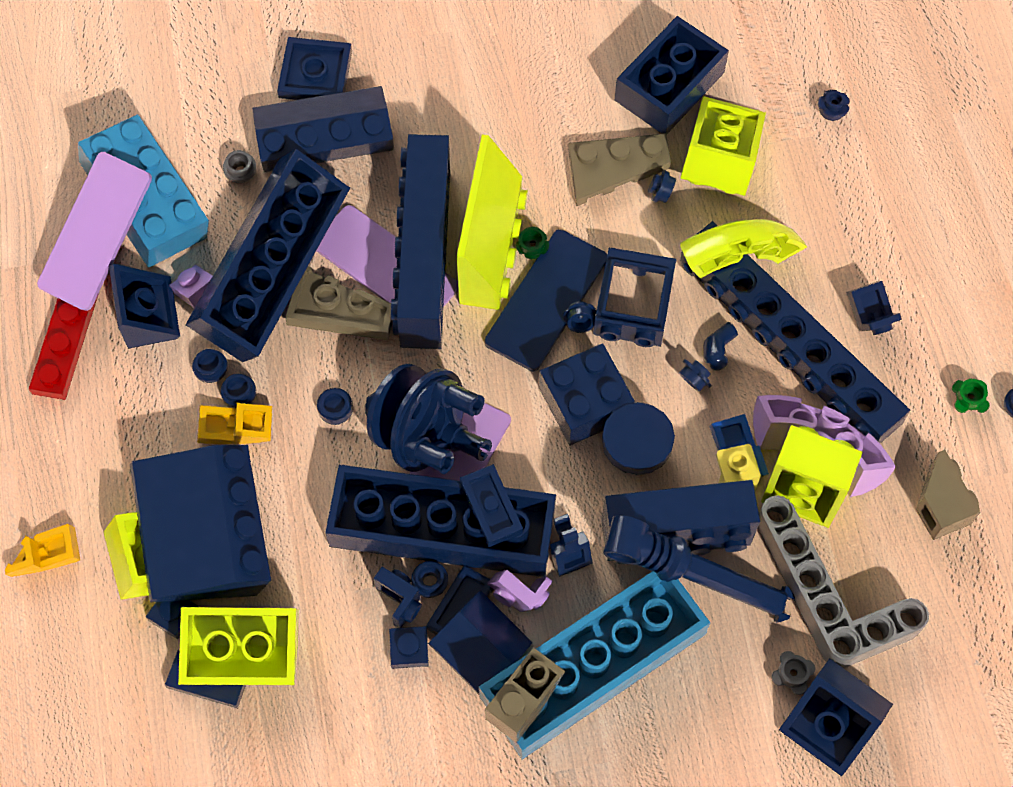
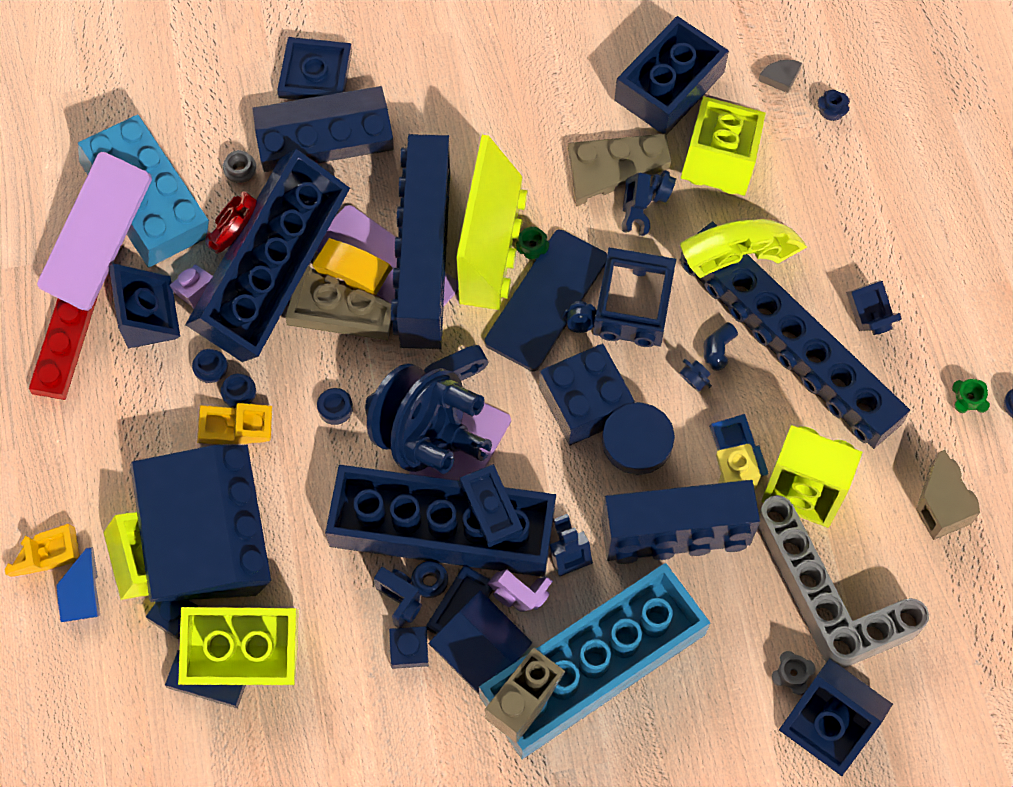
(78, 589): none -> blue slope
(231, 222): none -> red piece
(353, 265): none -> yellow slope
(463, 363): none -> dark blue beam
(636, 199): none -> dark blue plate
(671, 558): dark blue piece -> none
(777, 413): lavender brick -> none
(781, 74): none -> flat silver tile

